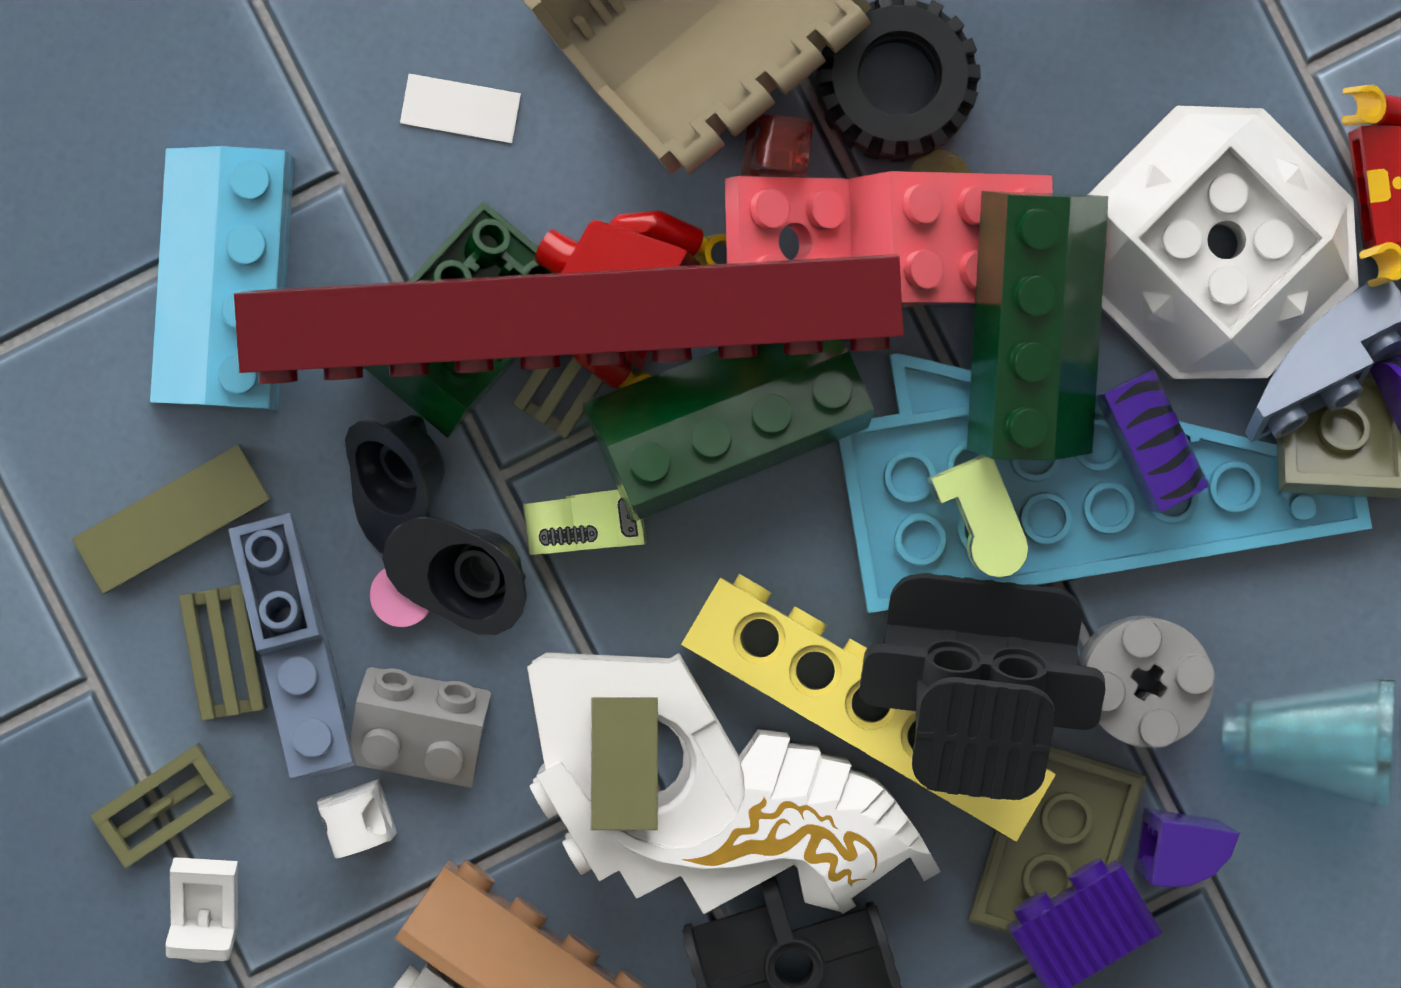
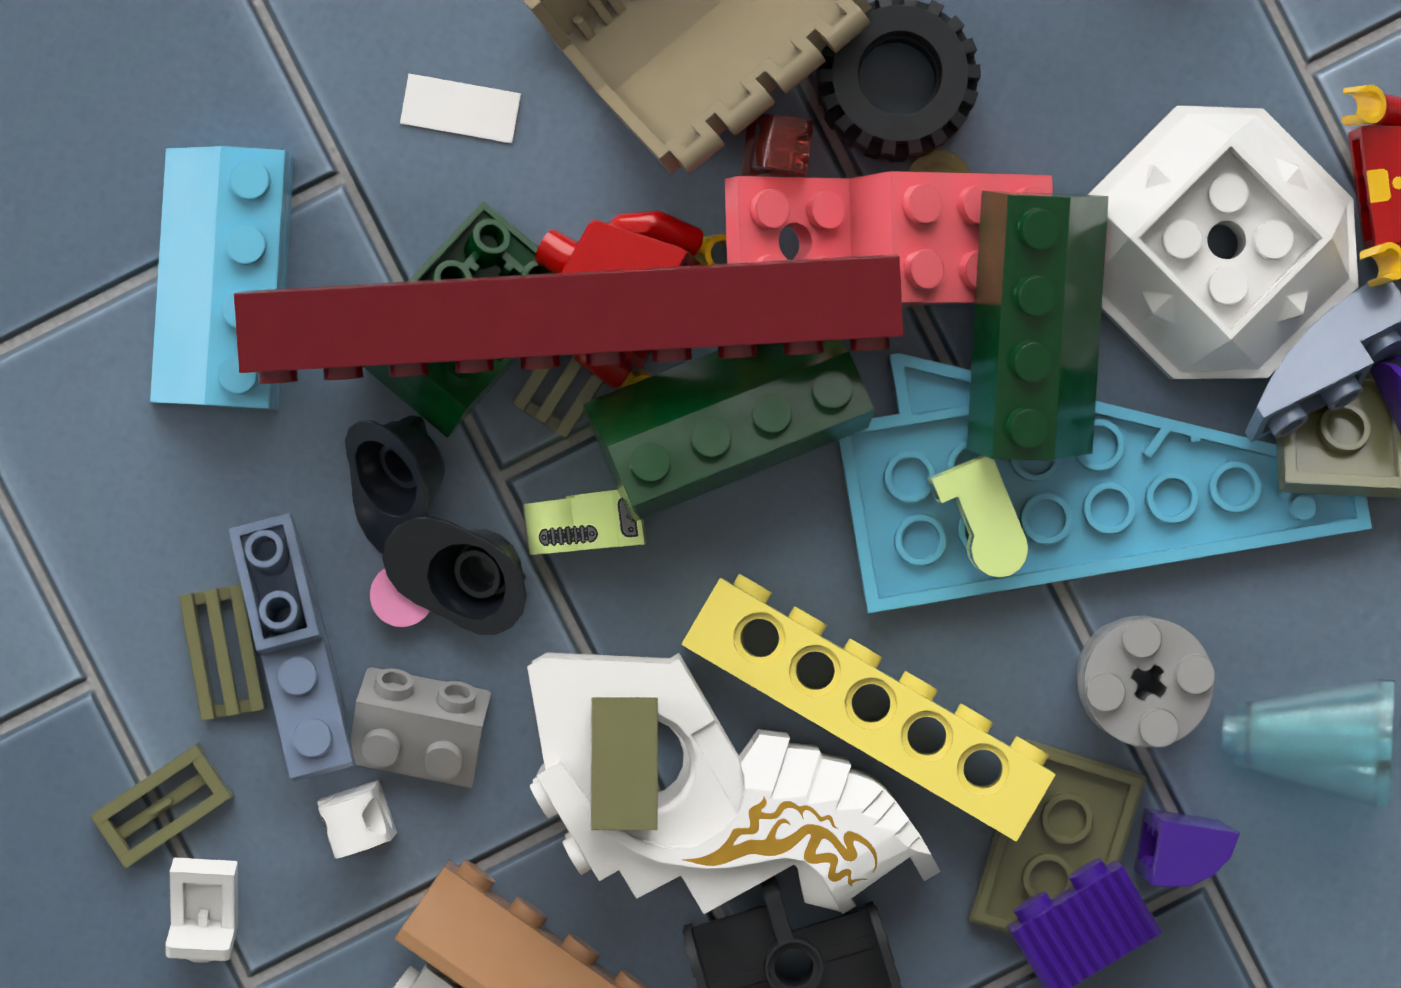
(171, 519): olive tile -> none
(987, 680): black piece -> none
(1152, 441): dark purple brick -> none

